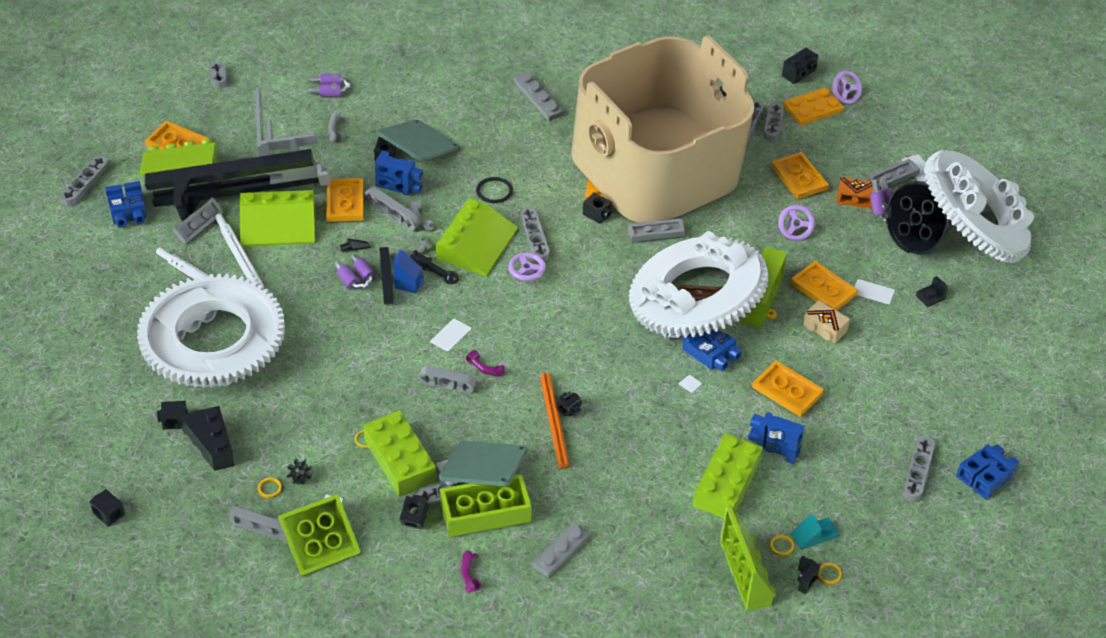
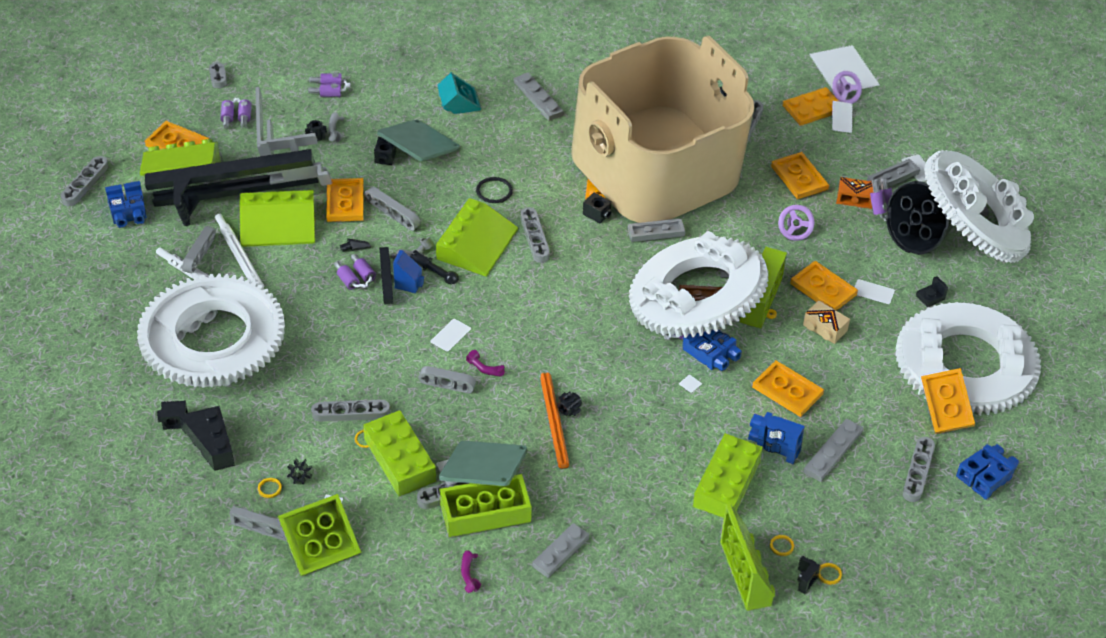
(107, 507): black brick -> none
(197, 221): light grey plate -> none
(198, 250): none -> light grey beam
(227, 112): none -> medium lavender piece
(316, 127): none -> black gear
(350, 407): none -> light grey beam
(397, 174): blue hips -> none
(414, 520): black brick -> none
(415, 208): light grey piece -> none
(458, 95): none -> teal slope
(527, 269): lavender piece -> none
(773, 117): light grey beam -> none
(800, 65): black brick -> none
(814, 532): teal slope -> none
(833, 450): none -> light grey plate
(842, 116): none -> white sticker
(843, 59): none -> white sticker
(921, 353): none -> white piece
(948, 401): none -> light orange plate

